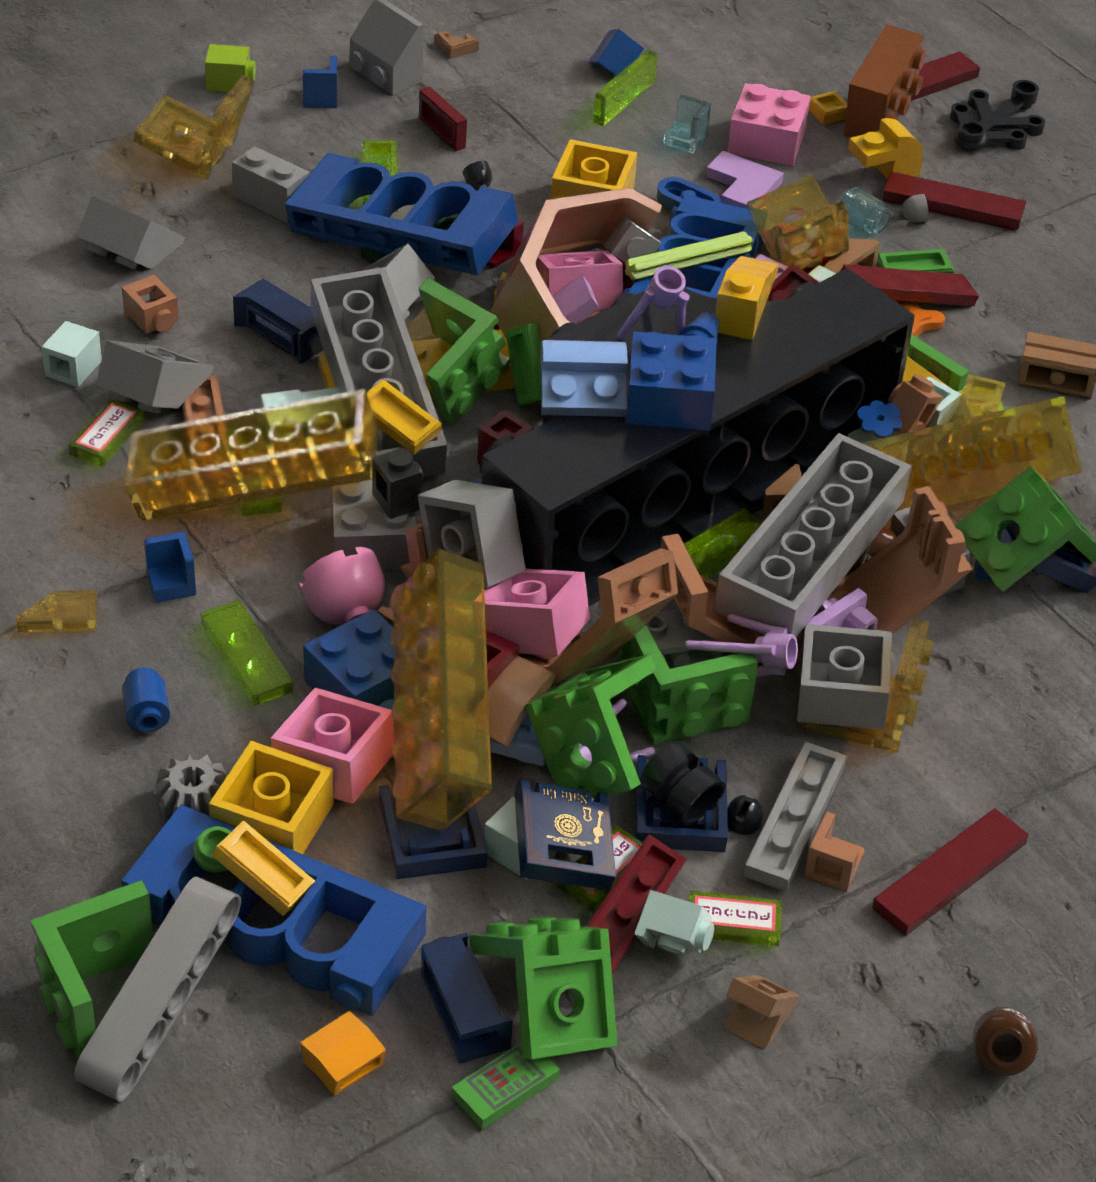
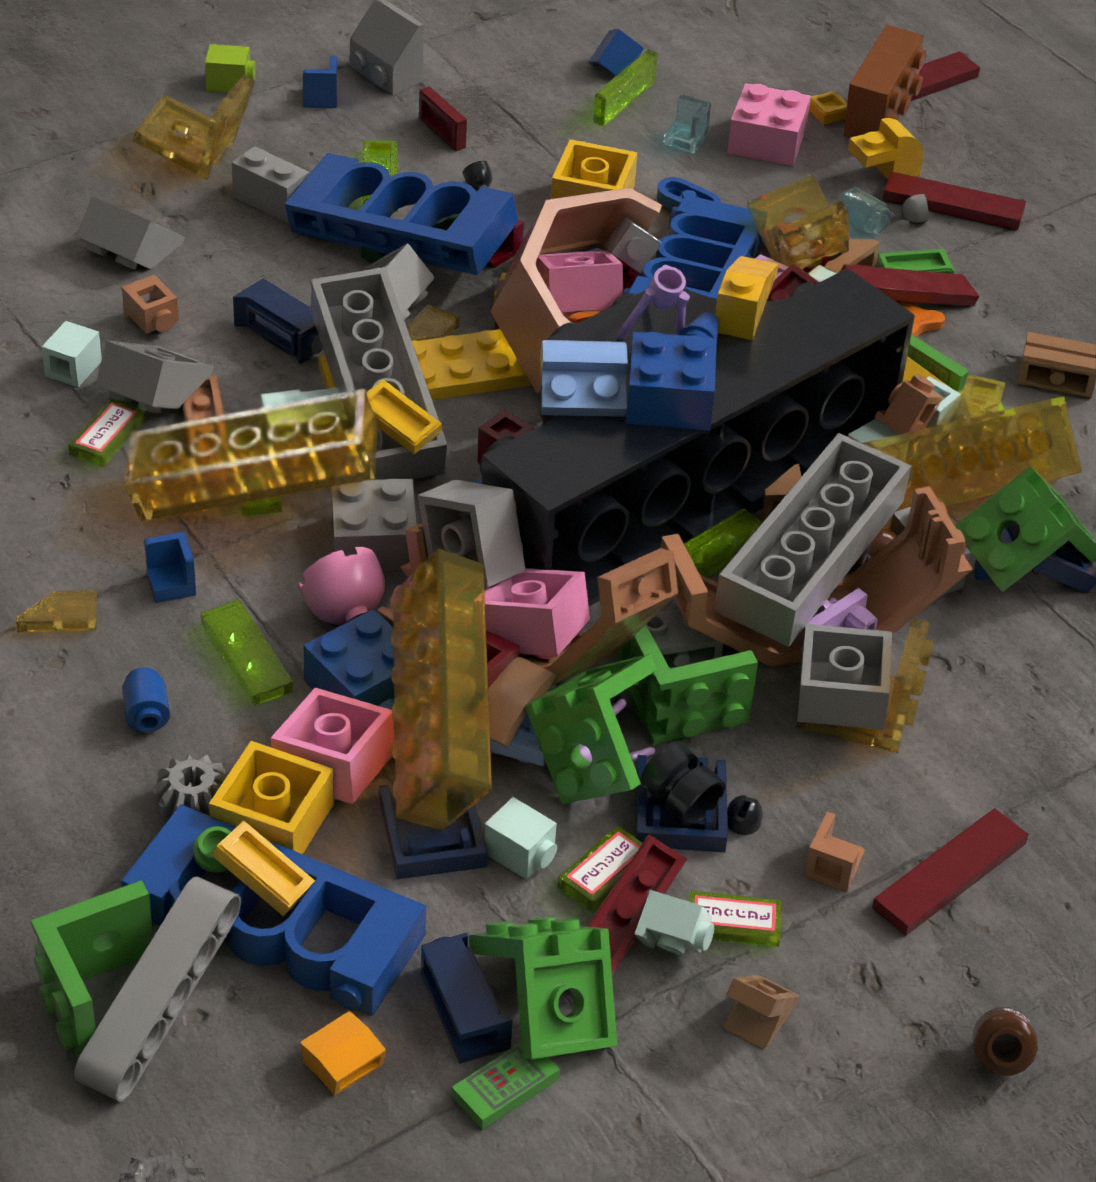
(396, 482): pearl dark grey brick -> none
(455, 45): medium nougat tile -> none
(472, 361): bright green bracket -> none
(524, 354): bright green tile -> none
(566, 823): dark blue container -> none
(577, 300): lavender tile -> none
(689, 255): lime axle -> none
(744, 177): lavender tile -> none
(775, 650): lavender plant -> none
(795, 816): light grey plate -> none
(880, 419): blue plant -> none
(975, 135): black plant -> none

